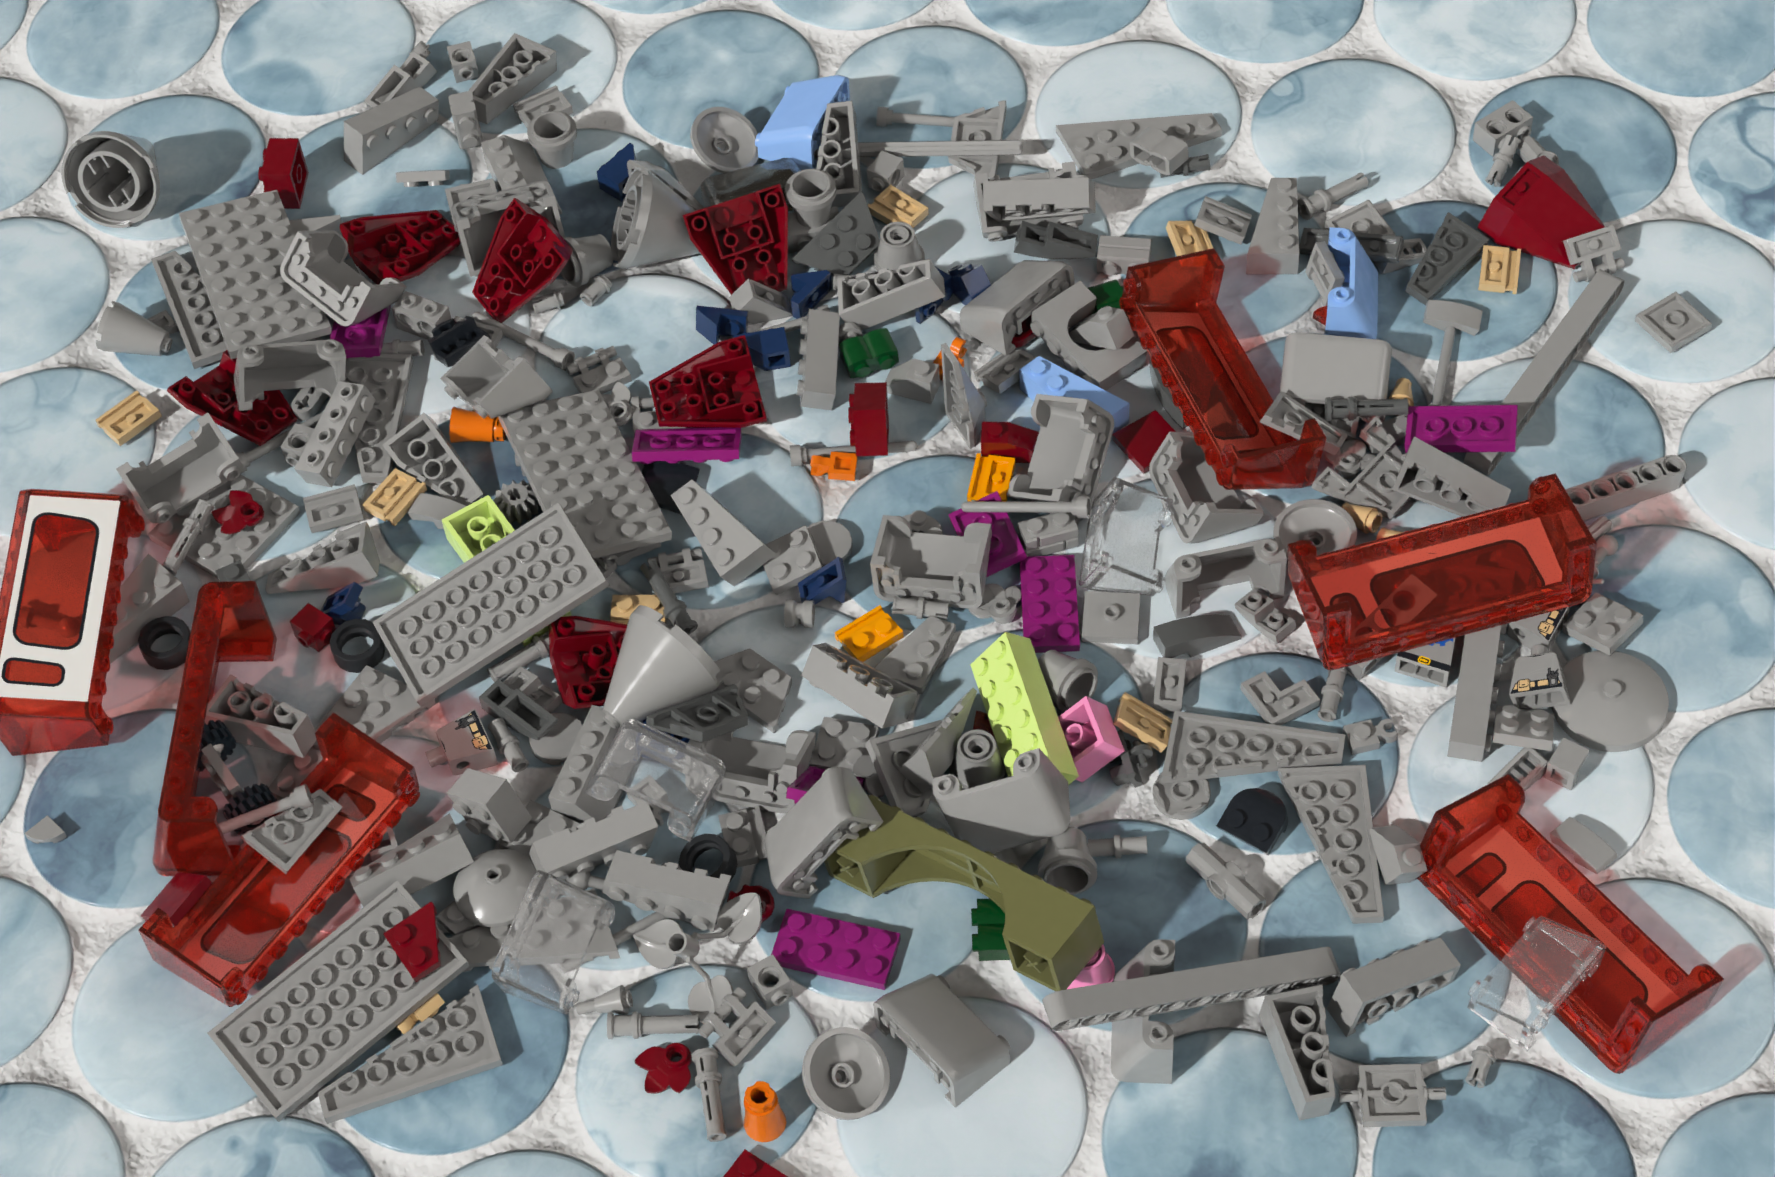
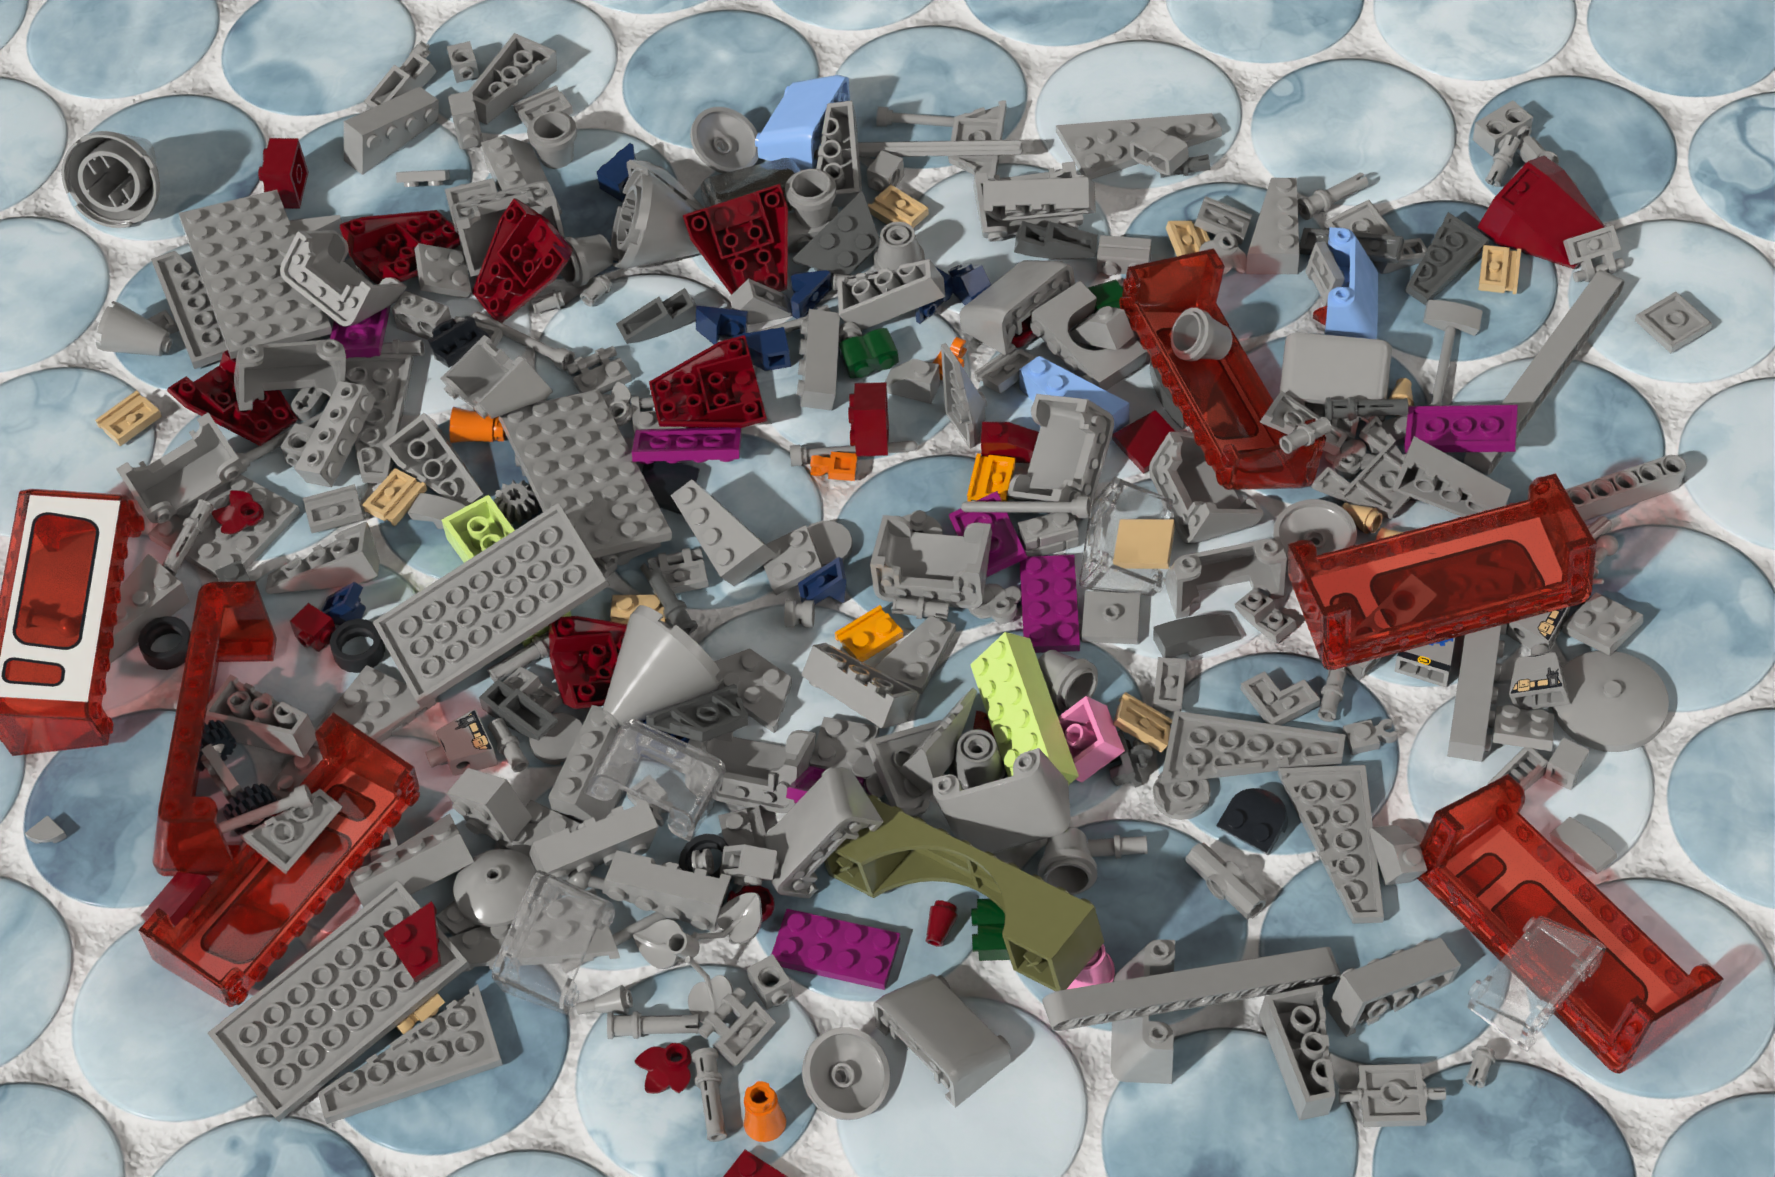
(442, 270): none -> light grey plate
(658, 317): none -> dark grey slope
(703, 860): none -> light grey bush
(749, 864): none -> light grey brick
(940, 922): none -> dark red cone
(1144, 543): none -> tan tile
(1199, 336): none -> light grey piece
(1230, 255): none -> light grey plate
(1305, 435): none -> light grey pin

